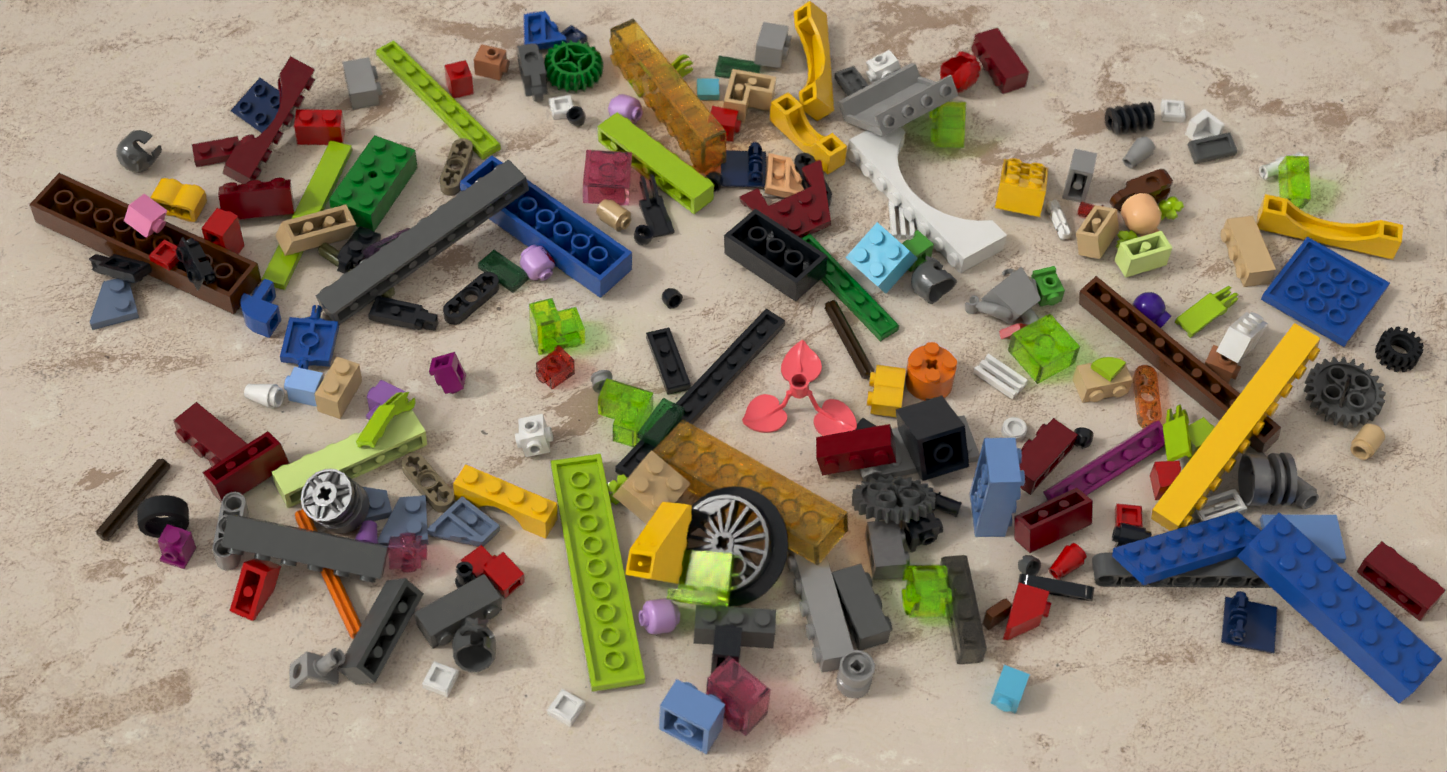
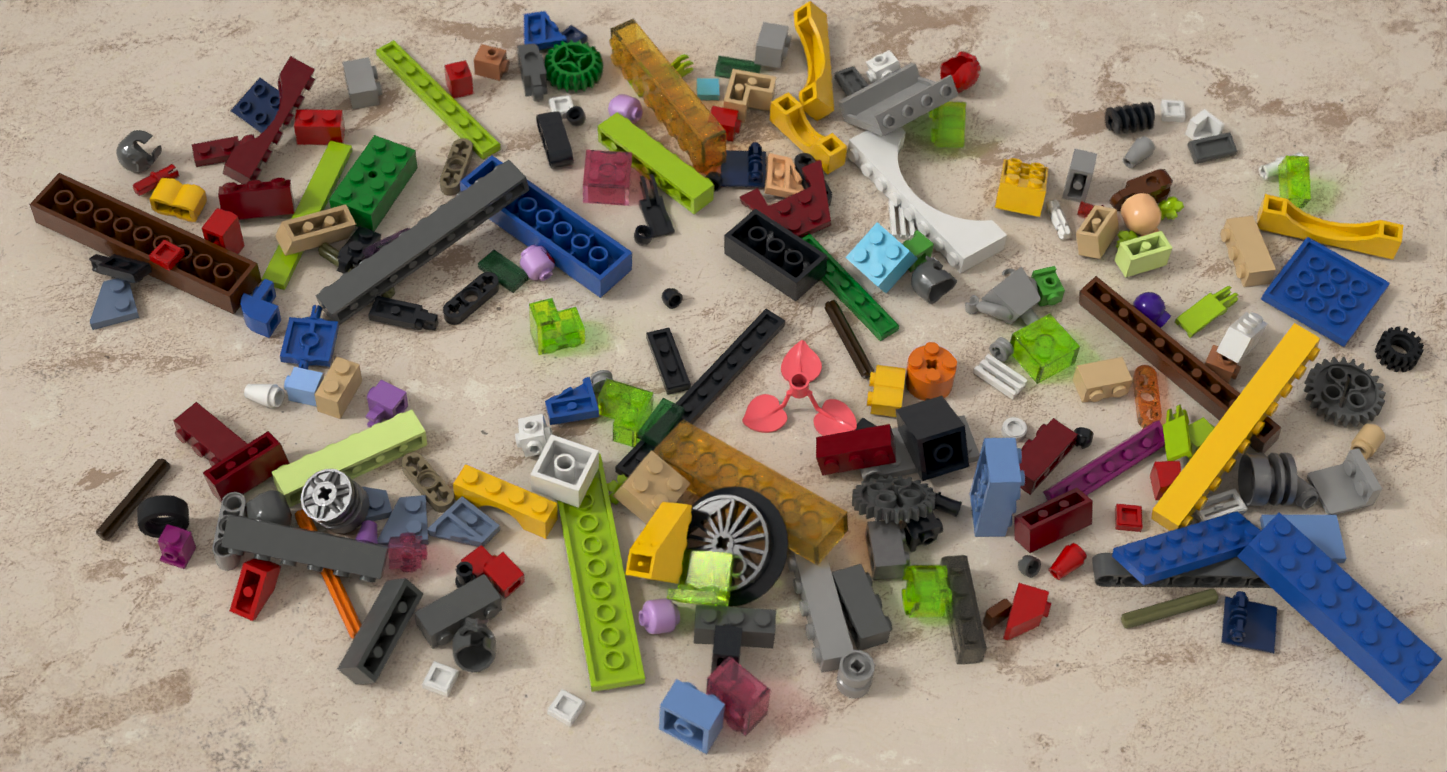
(145, 216): bright pink brick -> none
(151, 182): none -> red axle
(190, 253): black hinge -> none
(270, 507): none -> dark grey helmet
(317, 667): light grey bracket -> none
(384, 413): lime arm -> none
(448, 372): magenta brick -> none
(554, 139): none -> black beam
(555, 367): clear red brick -> none
(564, 470): none -> white brick
(573, 404): none -> blue wing
(613, 214): tan brick -> none
(1000, 60): dark red brick -> none
(1001, 349): none -> light grey bush
(1006, 333): tile -> none
(1009, 689): medium azure brick -> none
(1059, 587): black beam -> none
(1108, 367): lime tile -> none
(1129, 533): black brick -> none
(1169, 608): none -> olive axle
(1346, 485): none -> light grey bracket
(1401, 580): dark red brick -> none

